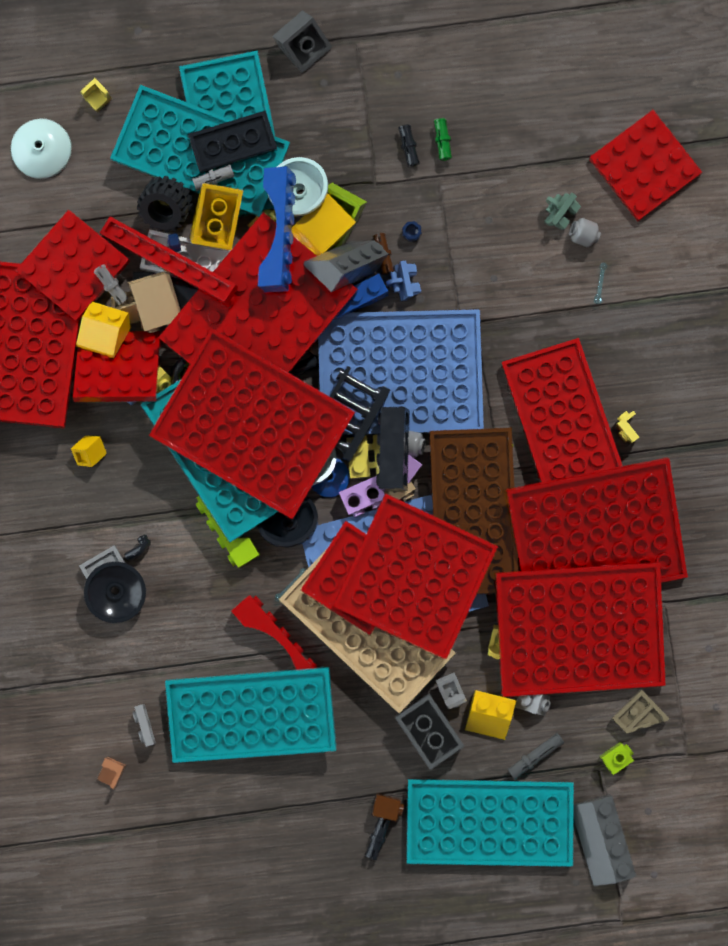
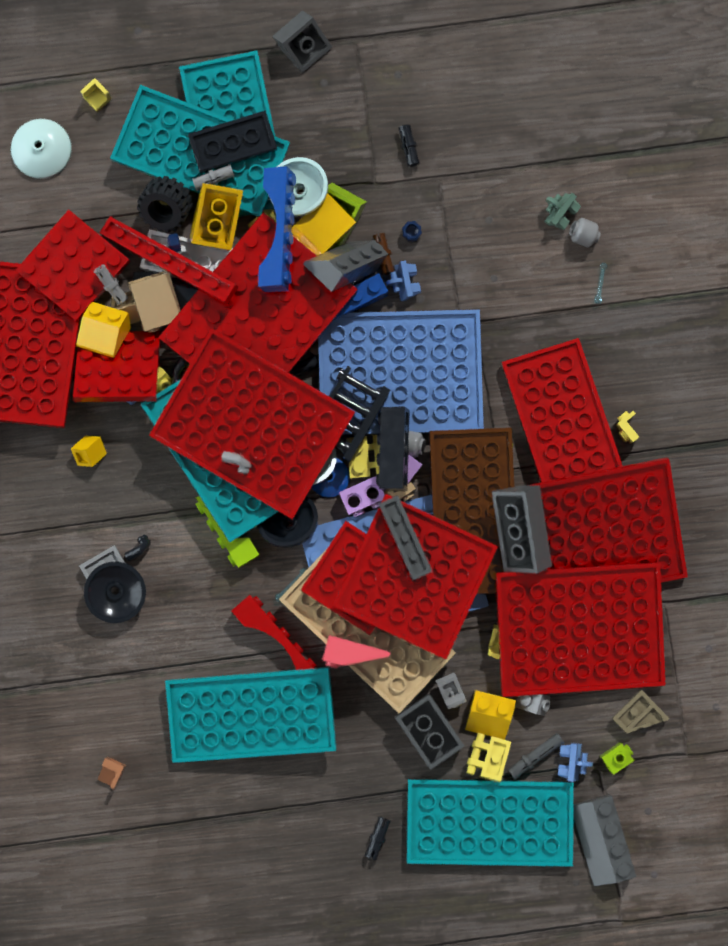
(146, 734): light grey plate -> none
(237, 459): none -> light grey arm
(346, 652): none -> coral slope
(387, 807): reddish brown brick -> none
(405, 537): none -> dark grey plate
(443, 139): green pin -> none
(495, 758): none -> light yellow plate
(522, 529): none -> dark grey slope
(572, 770): none -> medium blue hips
(645, 165): red plate -> none

